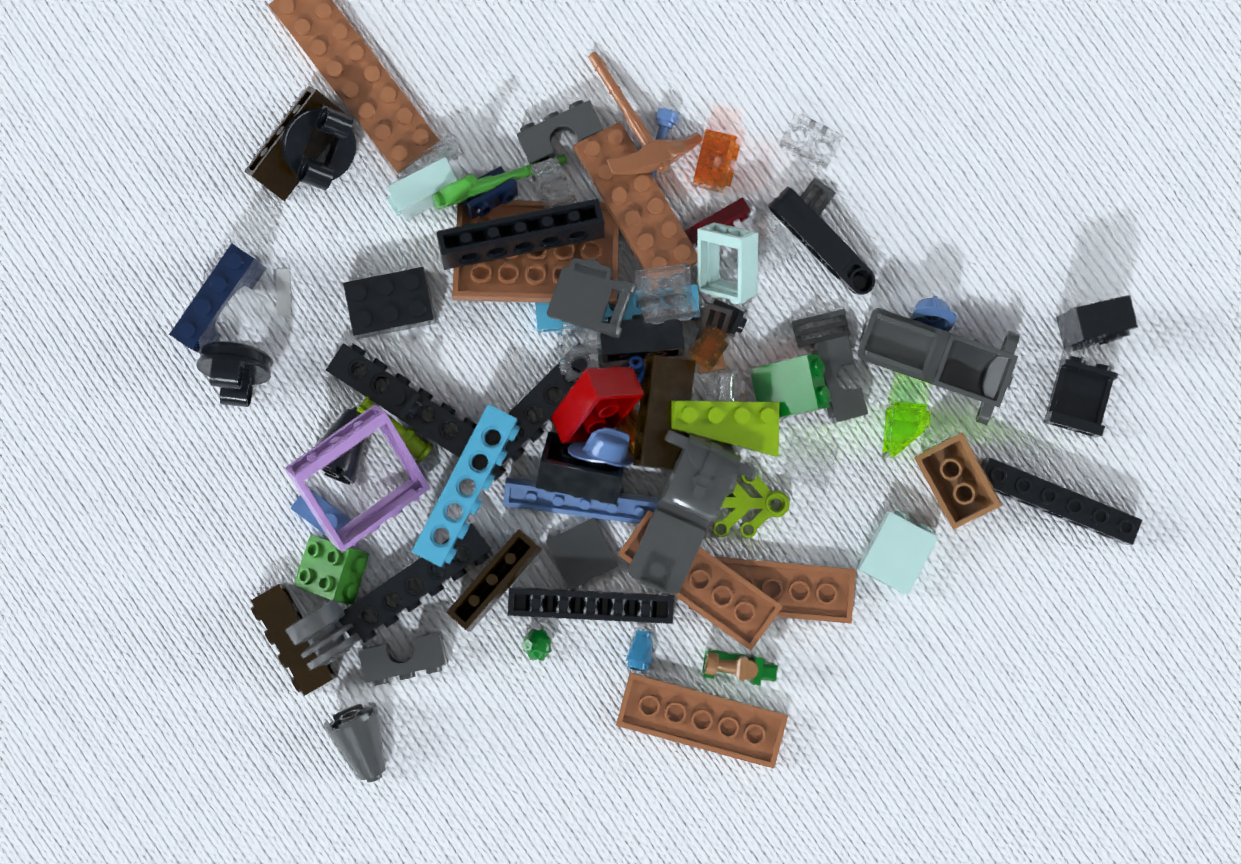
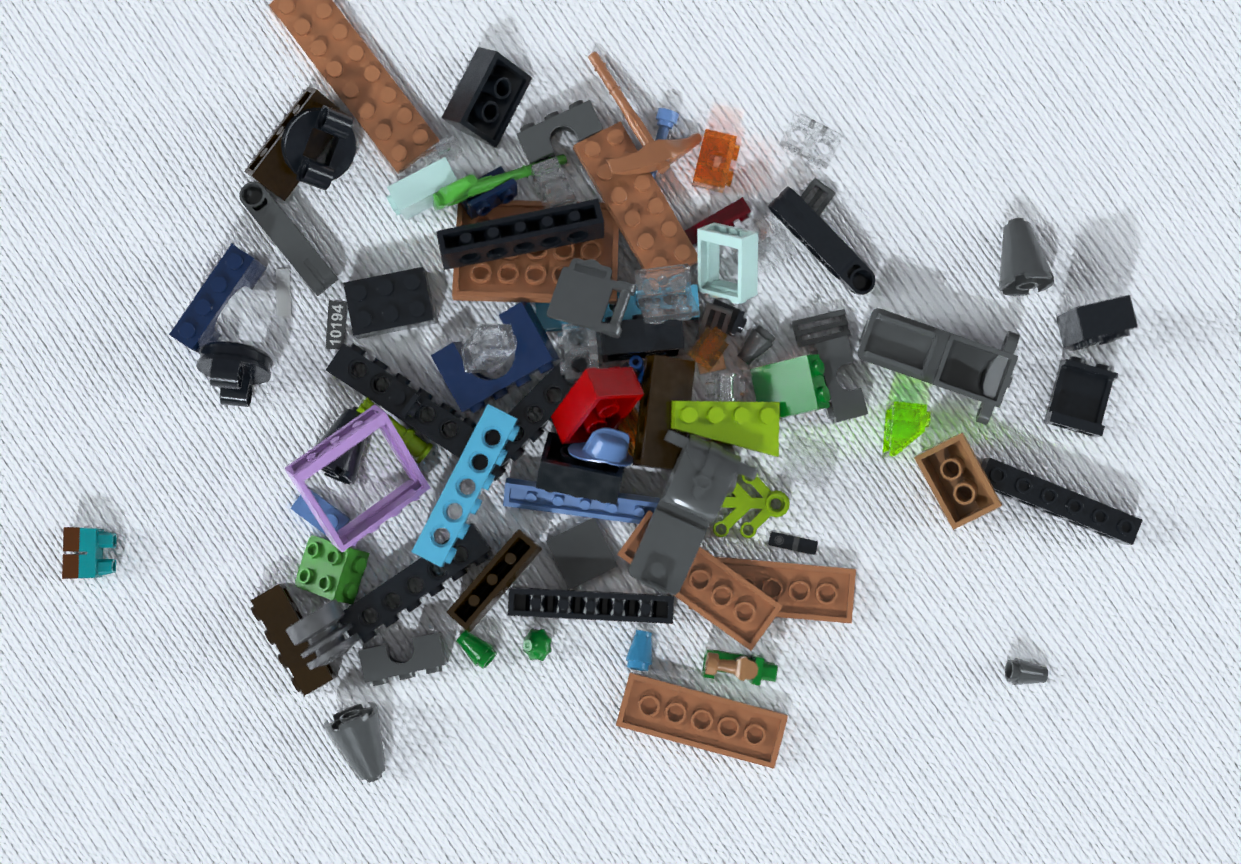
(90, 564): none -> teal hips
(287, 237): none -> dark grey piece
(336, 324): none -> dark grey sticker
(478, 650): none -> green cone
(487, 96): none -> black slope
(488, 348): none -> clear brick
(532, 354): none -> dark blue arch
(756, 344): none -> dark grey cone
(793, 543): none -> black sticker
(898, 552): light aqua brick -> none
(934, 313): medium blue piece -> none
(1022, 260): none -> dark grey cone
(1025, 672): none -> dark grey cone

